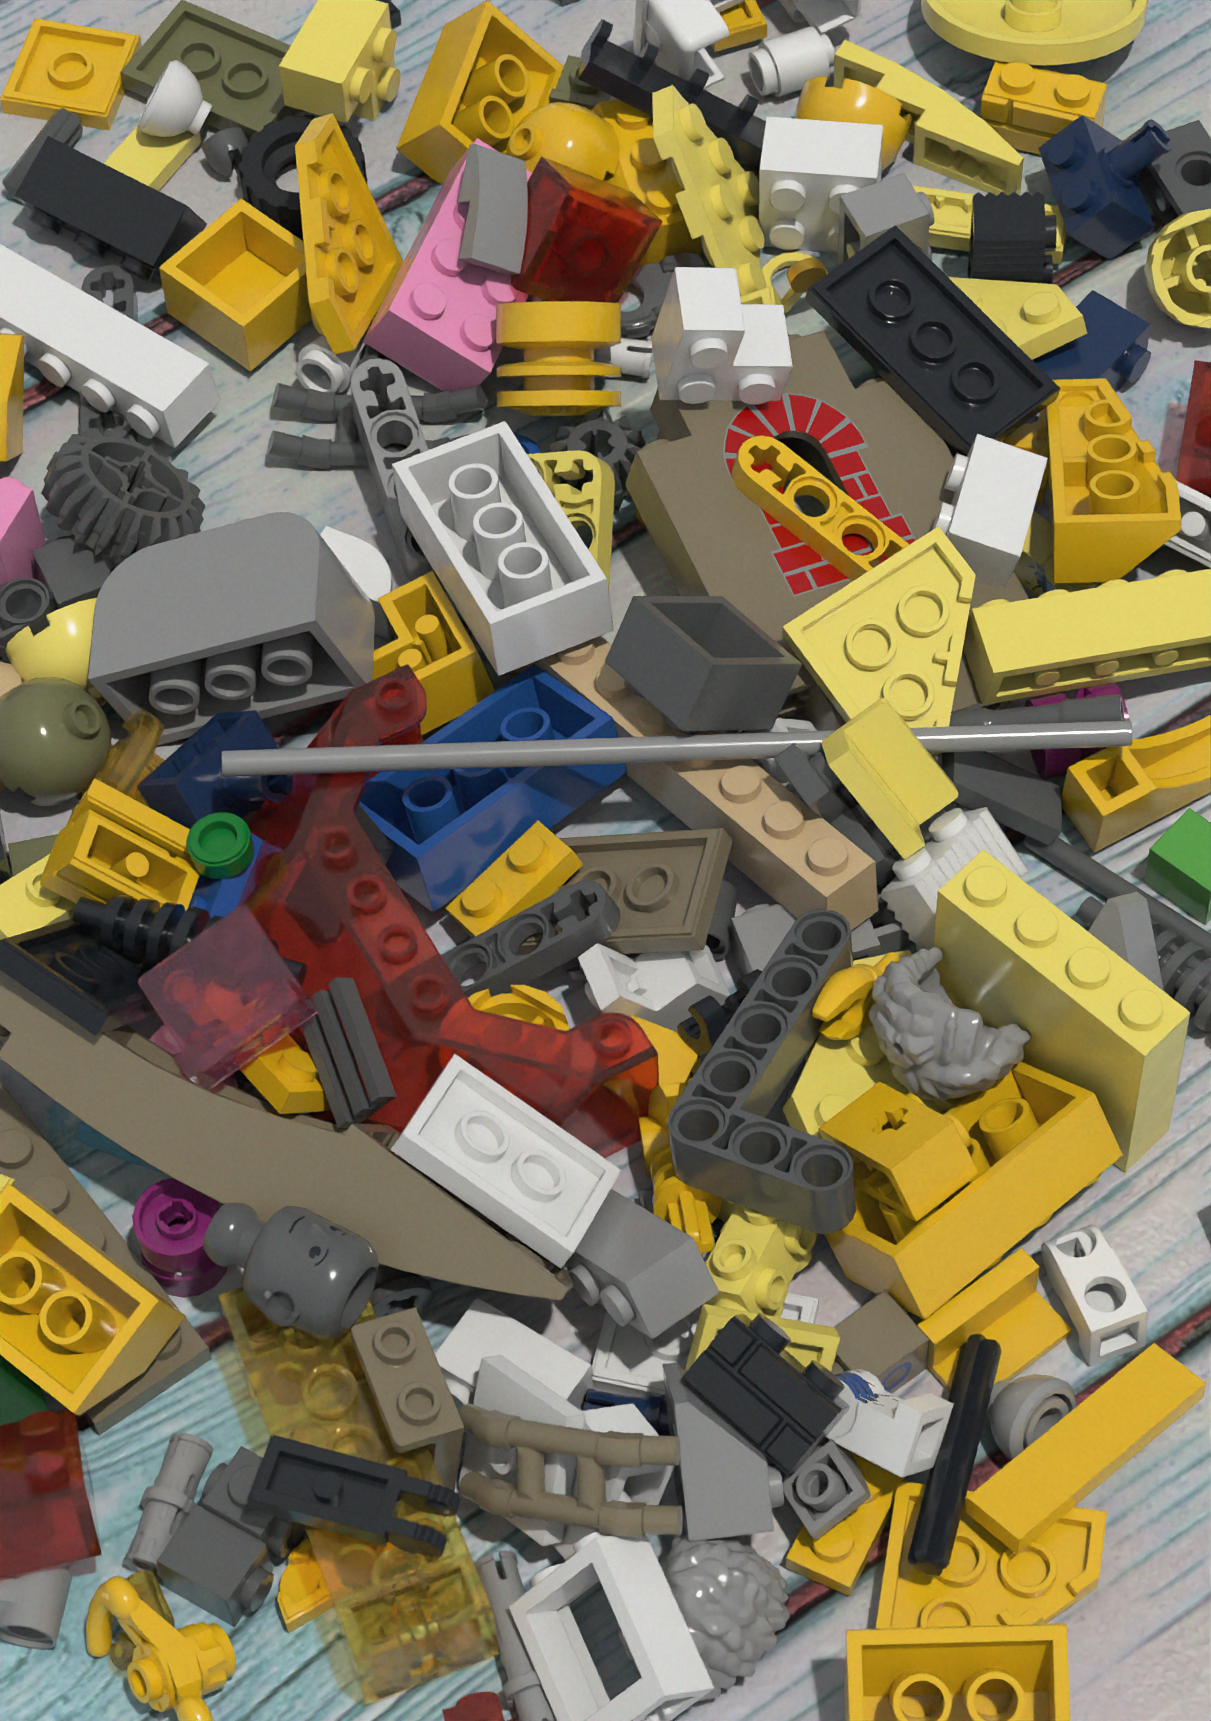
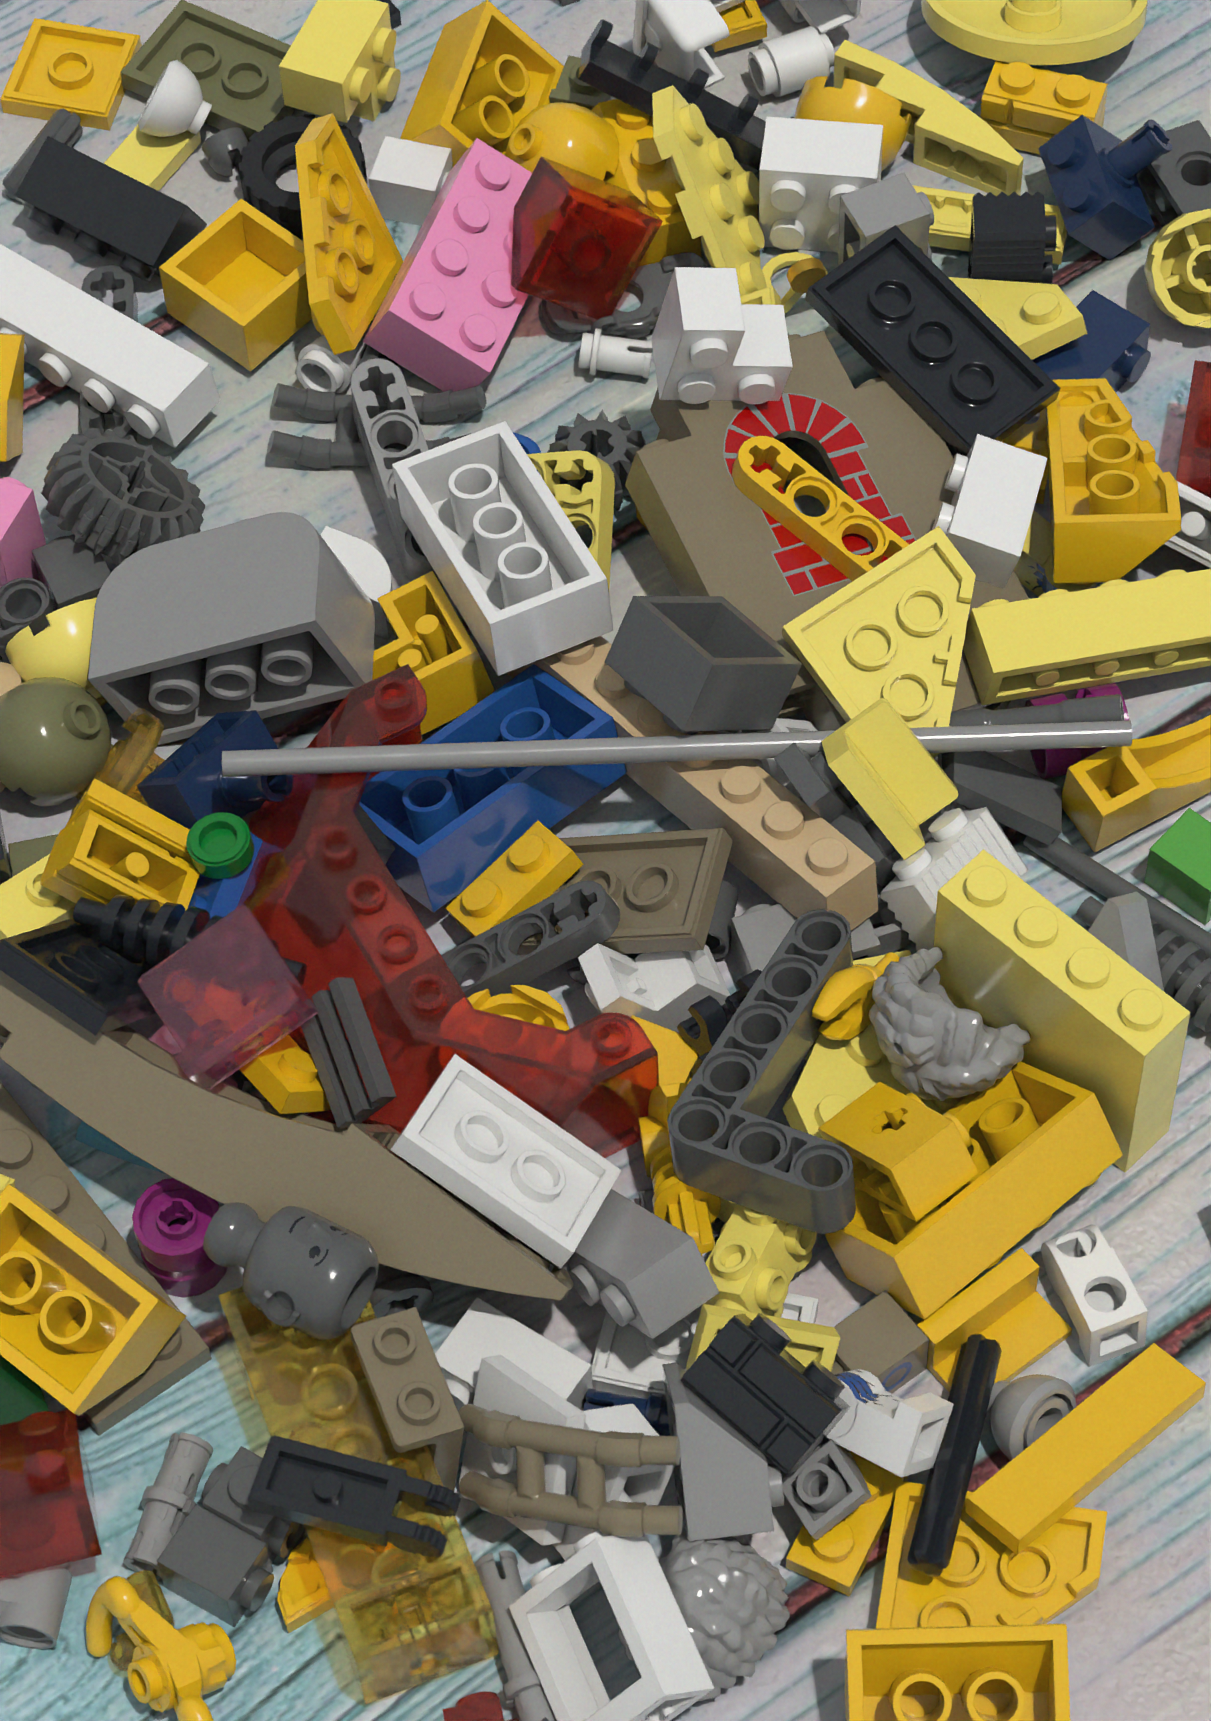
(408, 178): none -> white brick
(497, 212): light grey slope -> none
(558, 356): yellow wheel -> none

